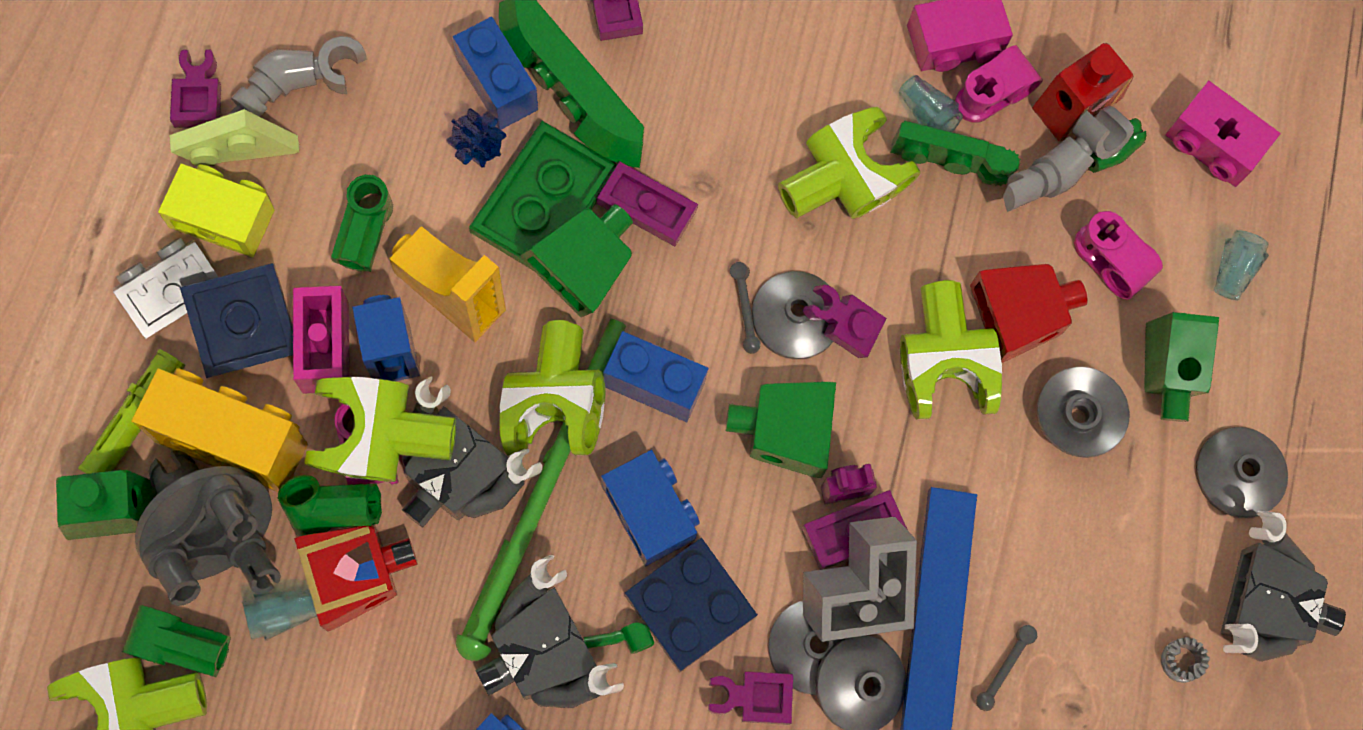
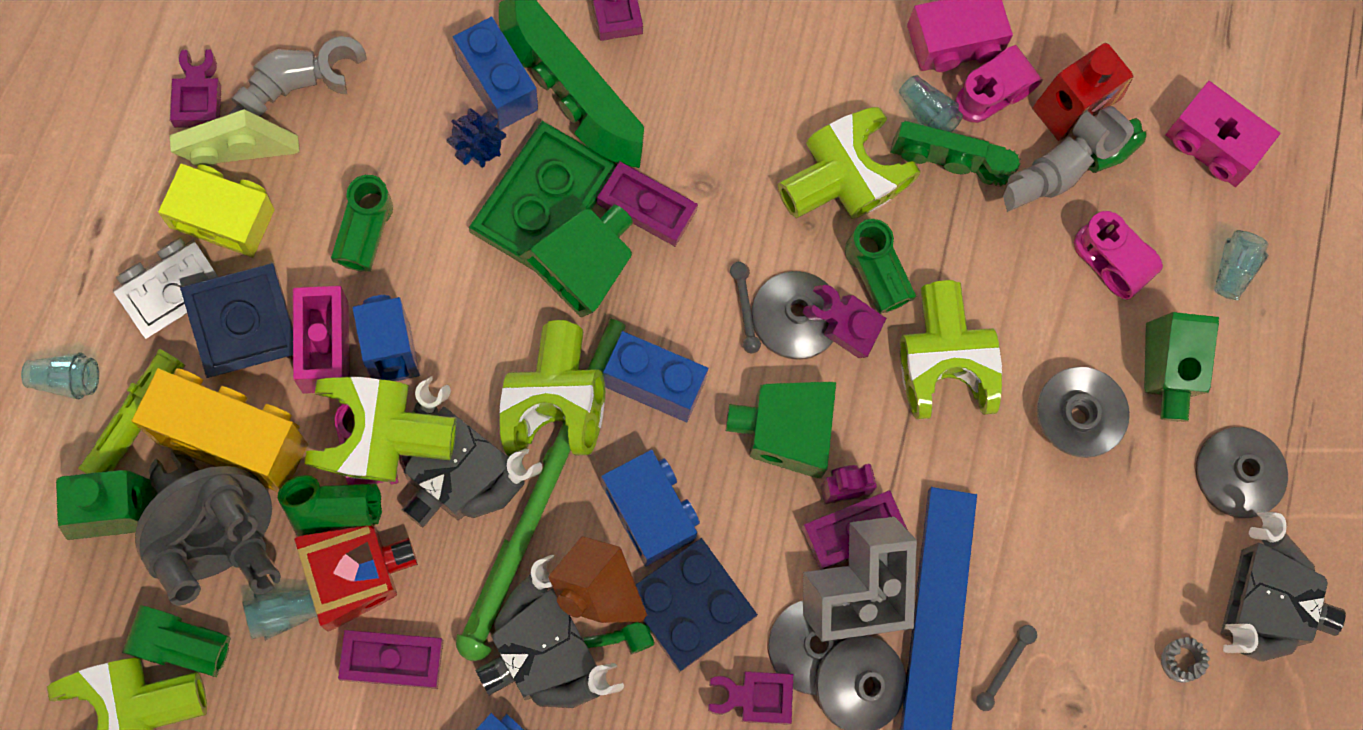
(62, 375): none -> clear light blue cone
(390, 659): none -> magenta plate
(457, 287): yellow arch -> none
(597, 584): none -> dark orange slope
(880, 270): none -> green piece
(1025, 305): red torso -> none

